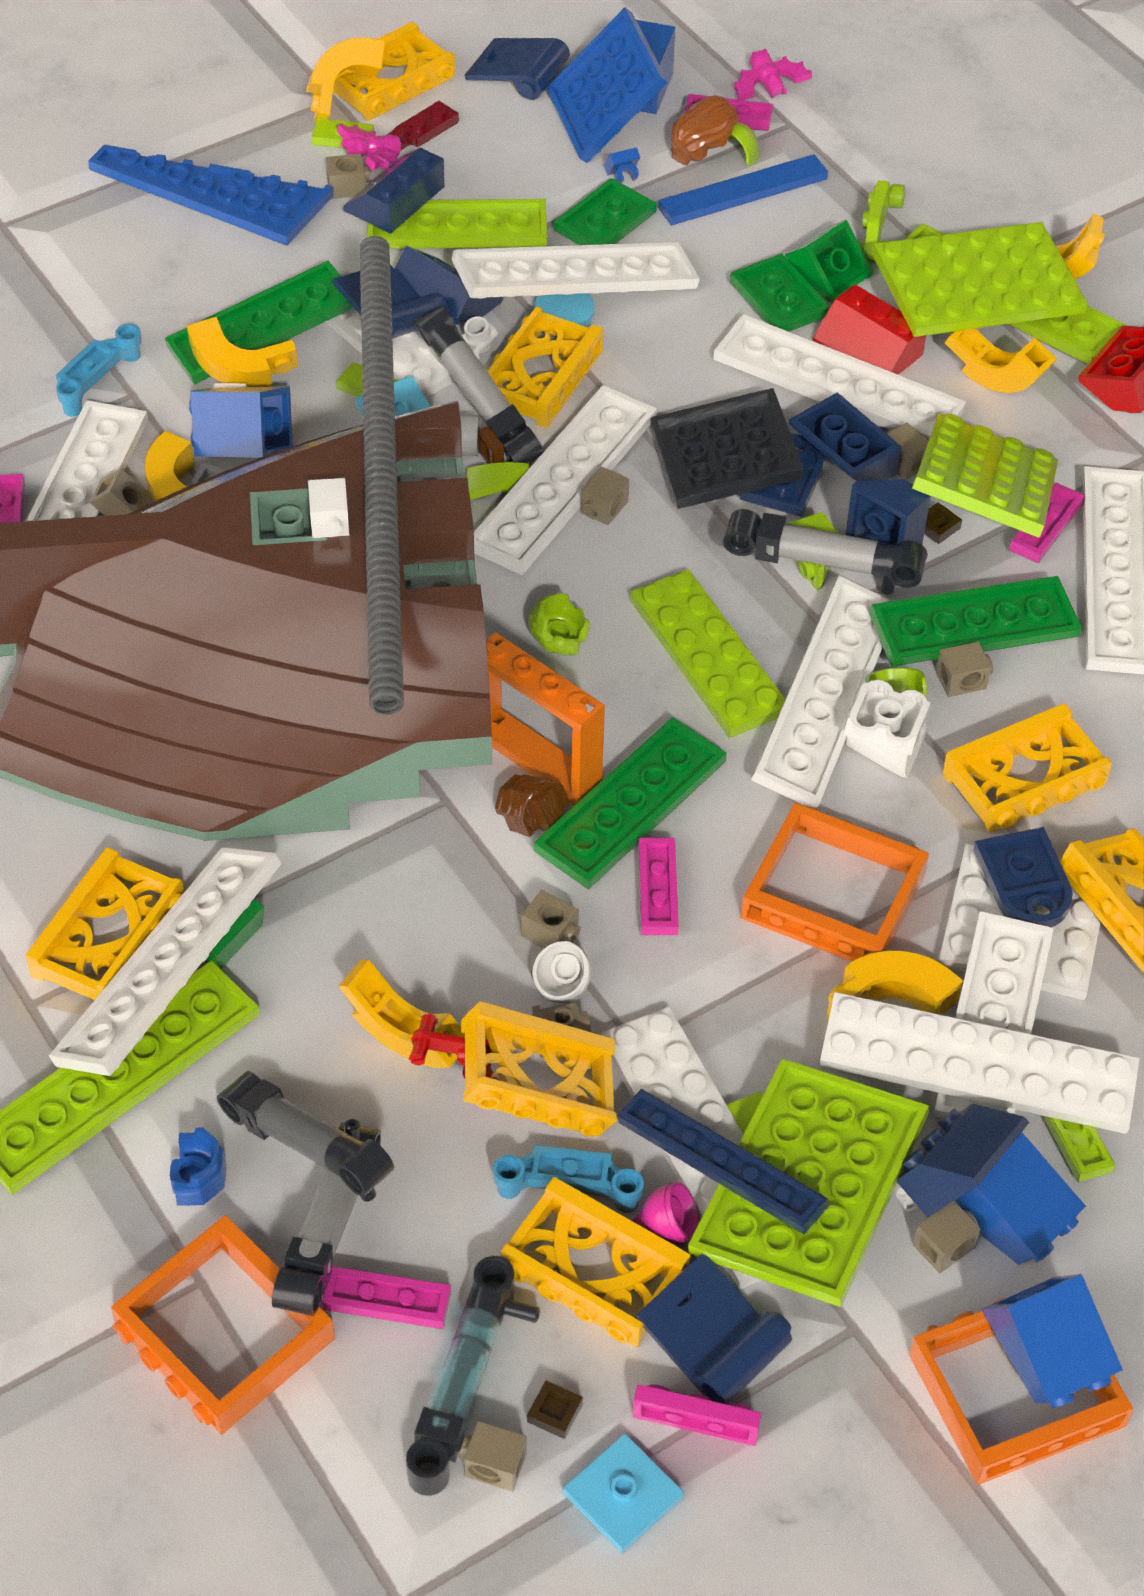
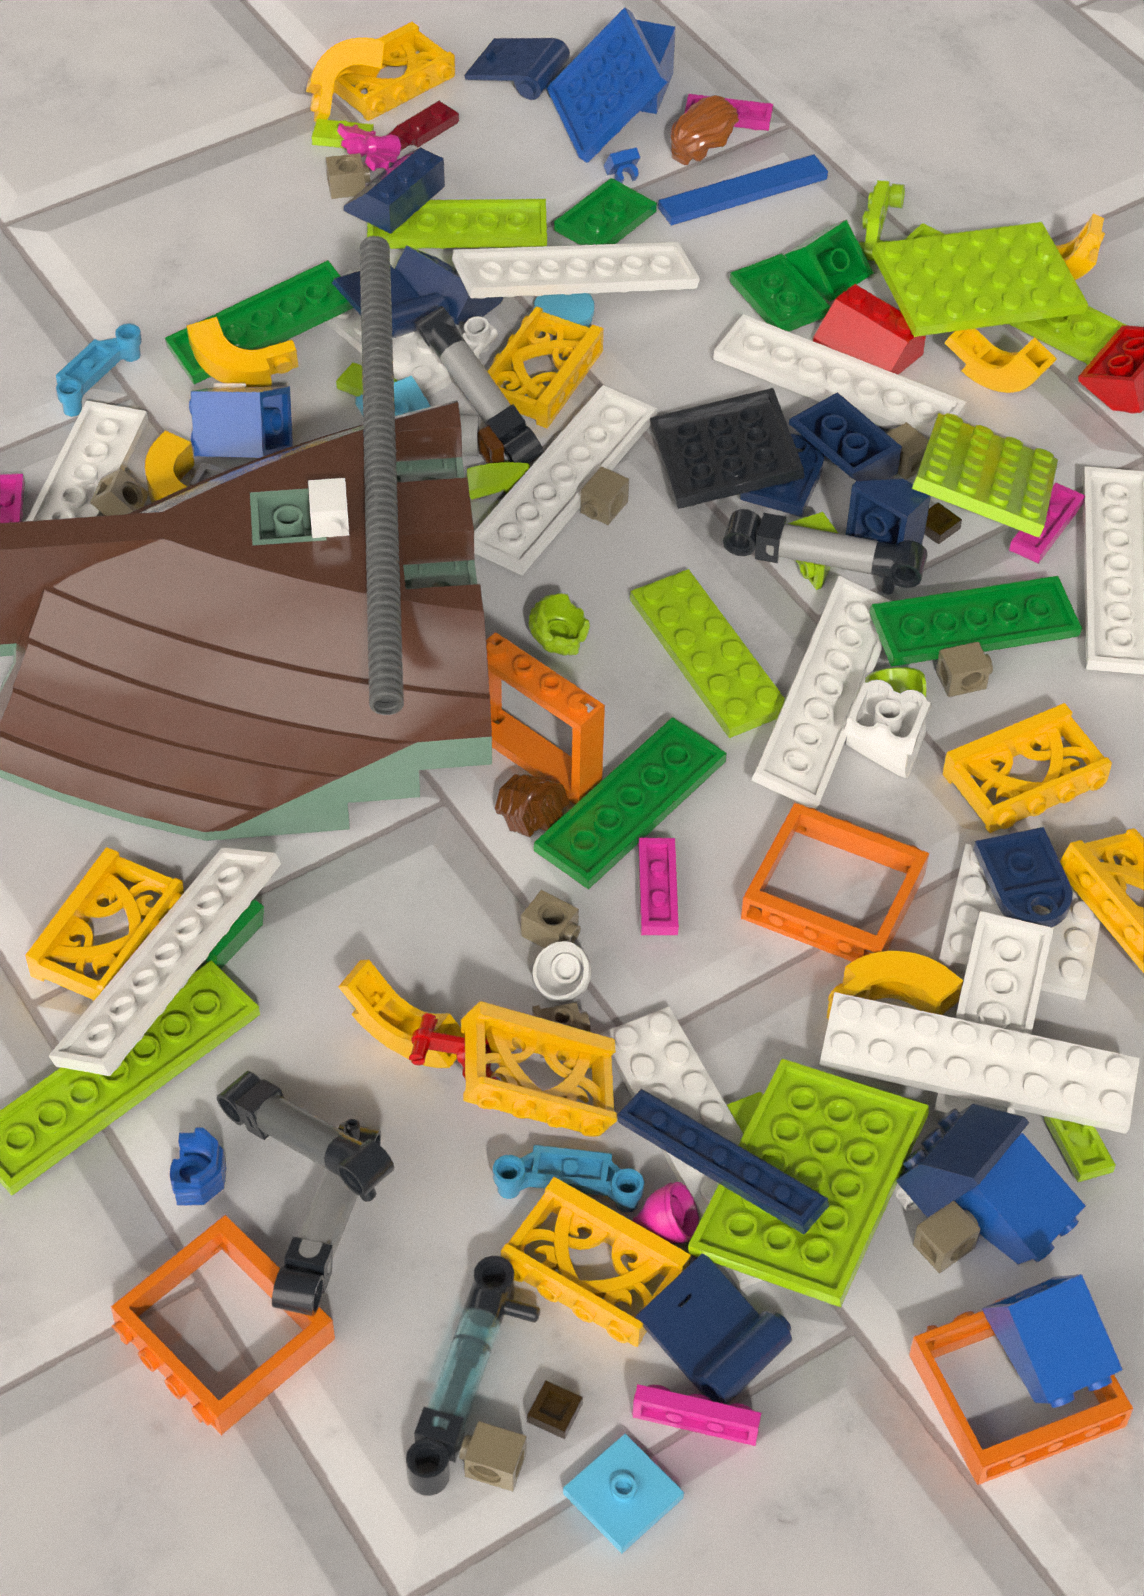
(222, 192): blue wing -> none
(387, 1297): dark pink plate -> none
(748, 140): lime helmet -> none
(768, 74): dark pink animal -> none

